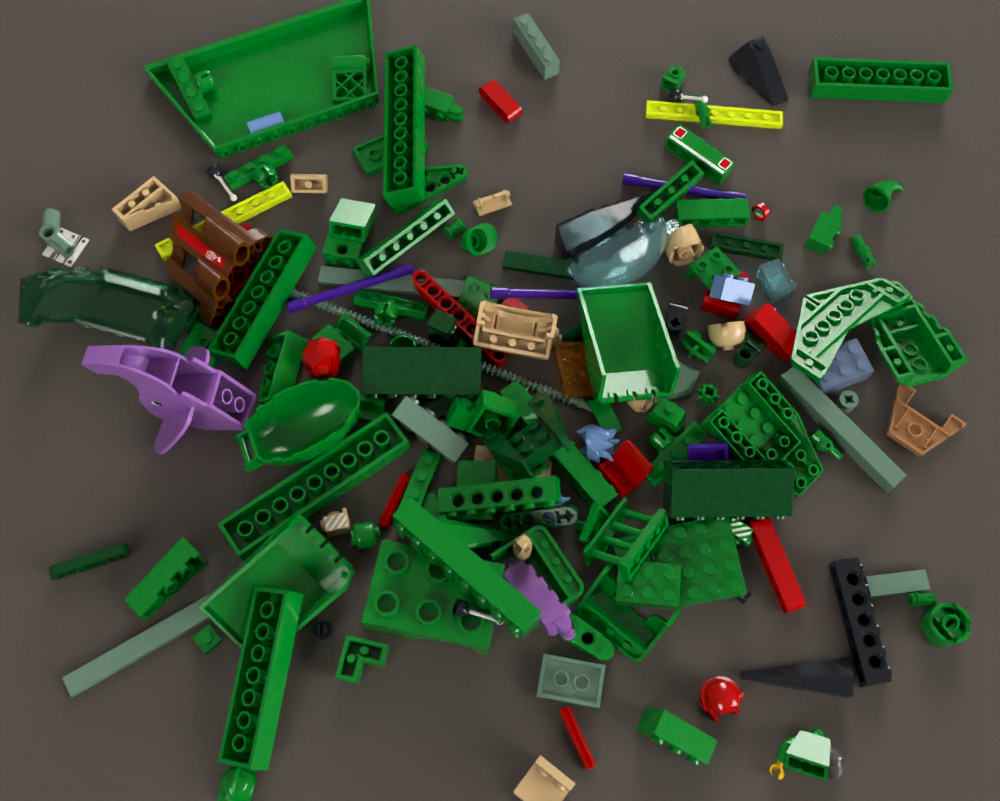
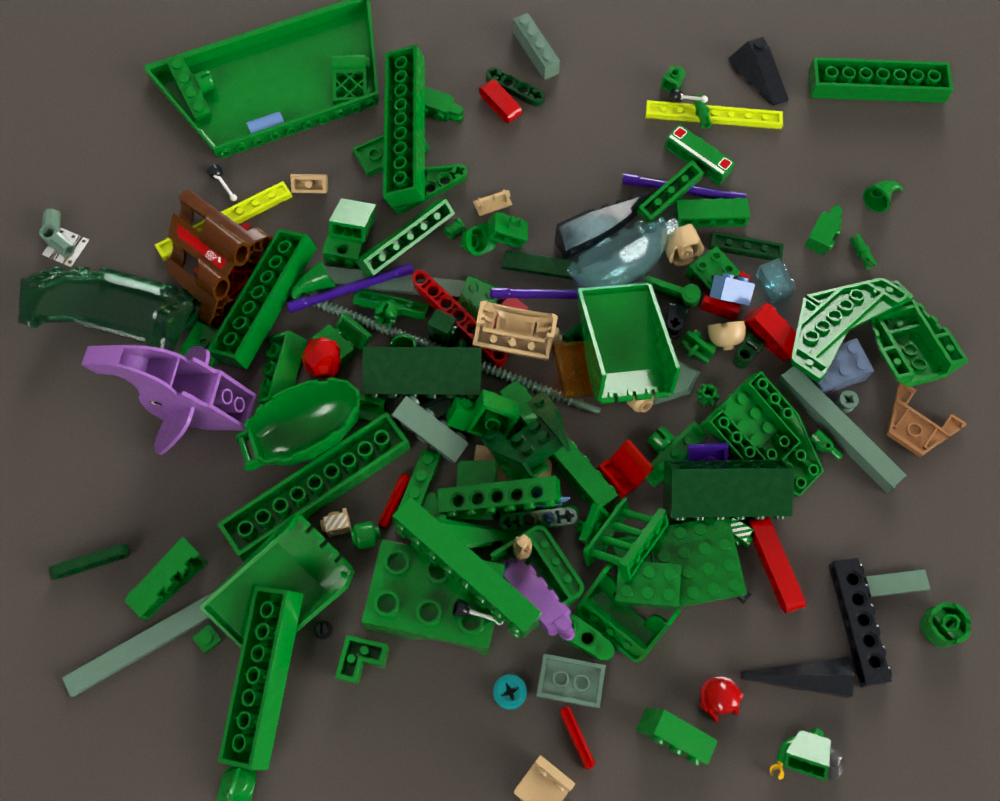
(146, 205): tan wedge -> none
(260, 169): green plate -> none
(313, 280): none -> green hat
(500, 688): none -> teal gear
(507, 230): none -> green brick
(516, 85): none -> dark green beam
(598, 442): medium blue hair -> none
(604, 415): green slope -> none
(667, 415): green torso -> none
(689, 294): none -> green piece
(760, 211): red tile -> none
(921, 599): green pin -> none

